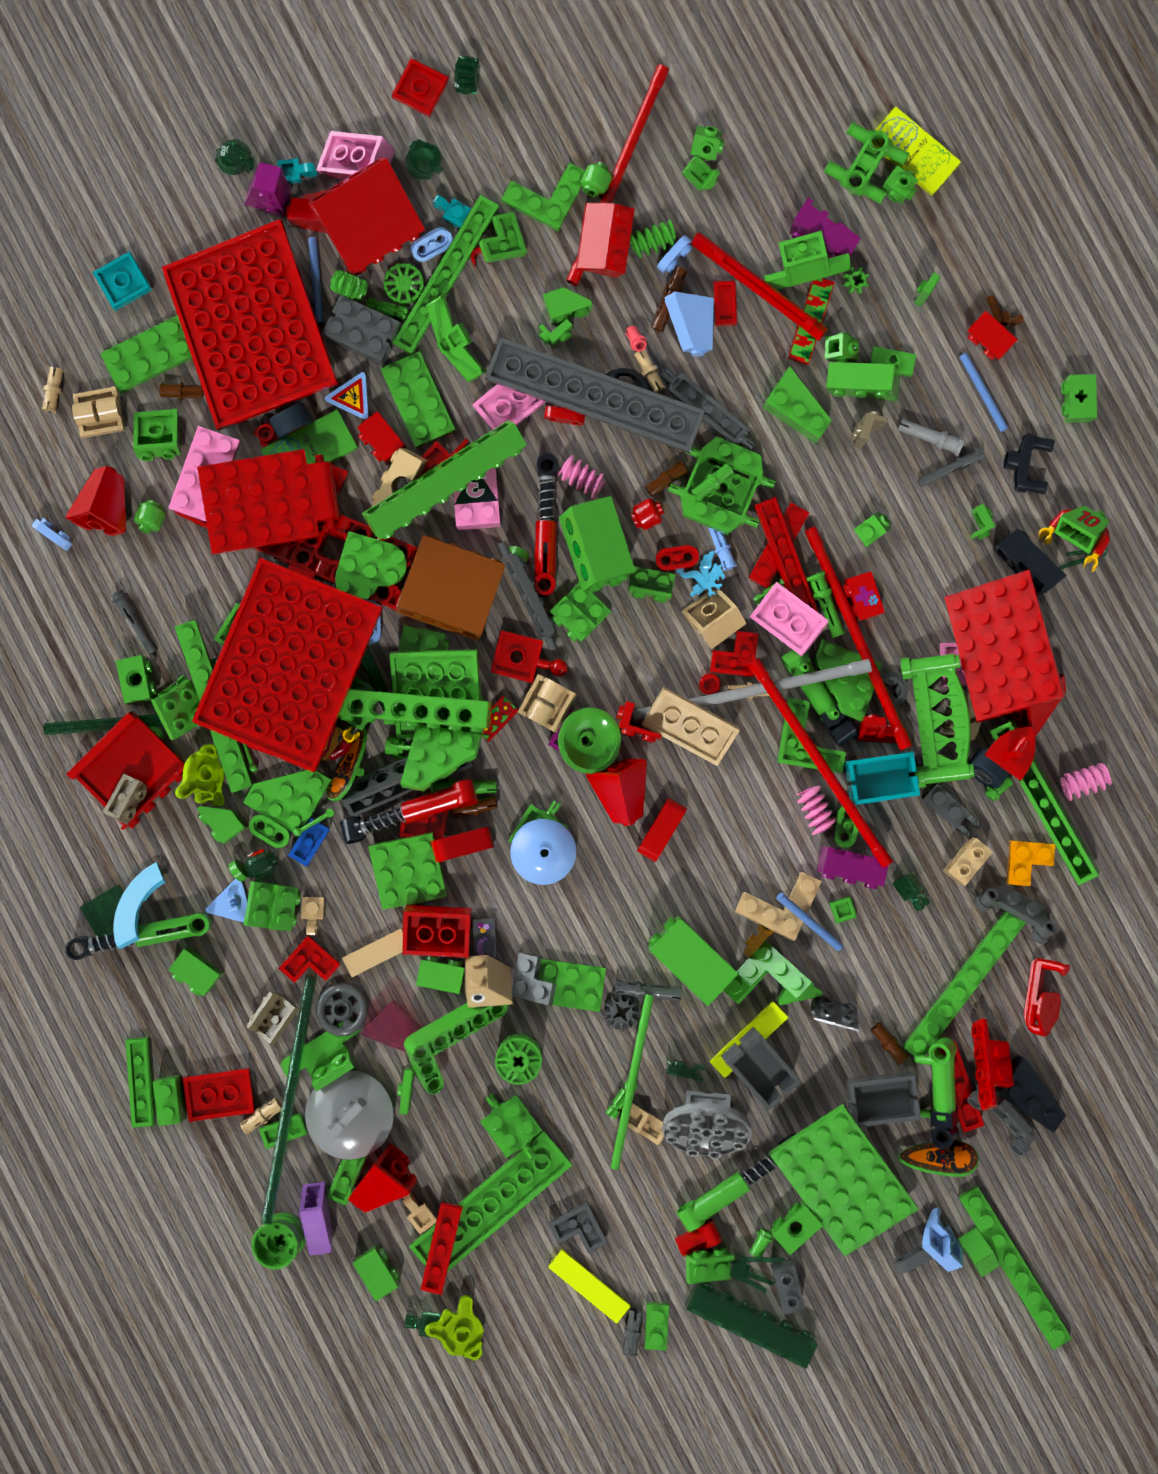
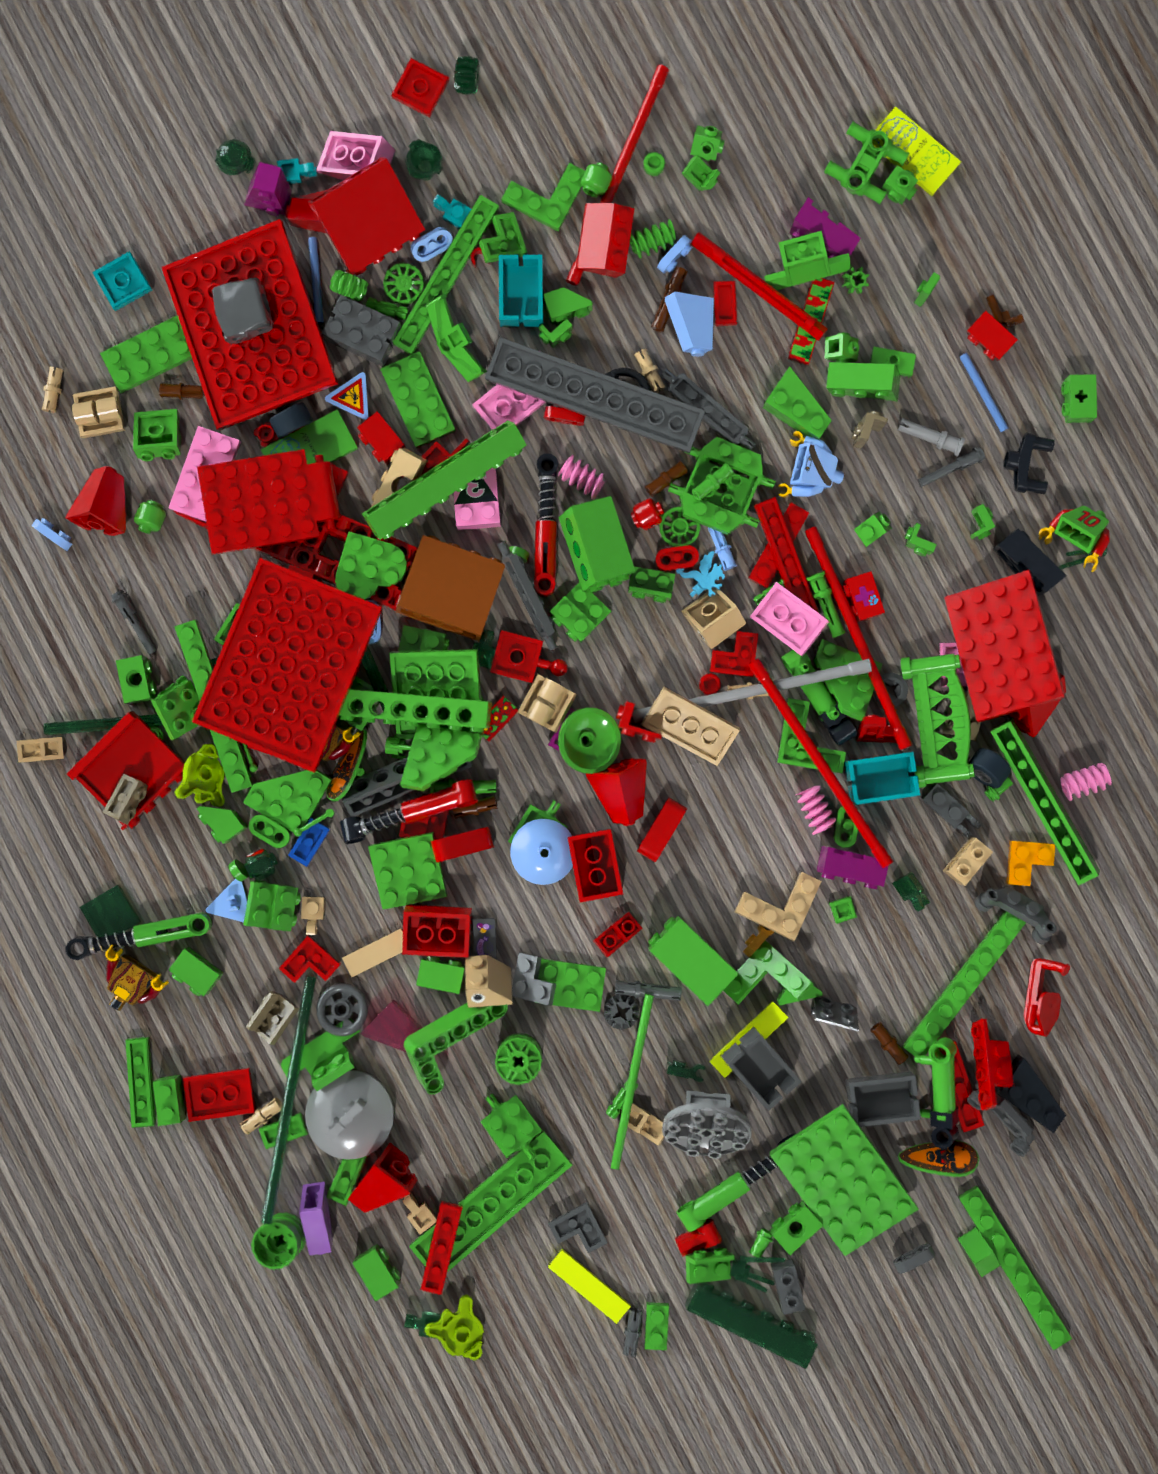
(40, 749): none -> tan slope
(129, 905): medium azure tile -> none
(130, 980): none -> torso
(242, 310): none -> dark grey piece
(405, 1090): bright green plate -> none
(485, 651): none -> clear green plate
(520, 291): none -> teal piece
(595, 865): none -> red slope
(617, 934): none -> red slope
(637, 341): coral pin -> none
(654, 164): none -> bright green tile
(679, 528): none -> bright green wheel
(810, 922): medium blue bar -> none
(813, 468): none -> light blue torso
(919, 545): none -> bright green bracket
(941, 1243): light blue slope -> none
(1014, 751): red shield -> none

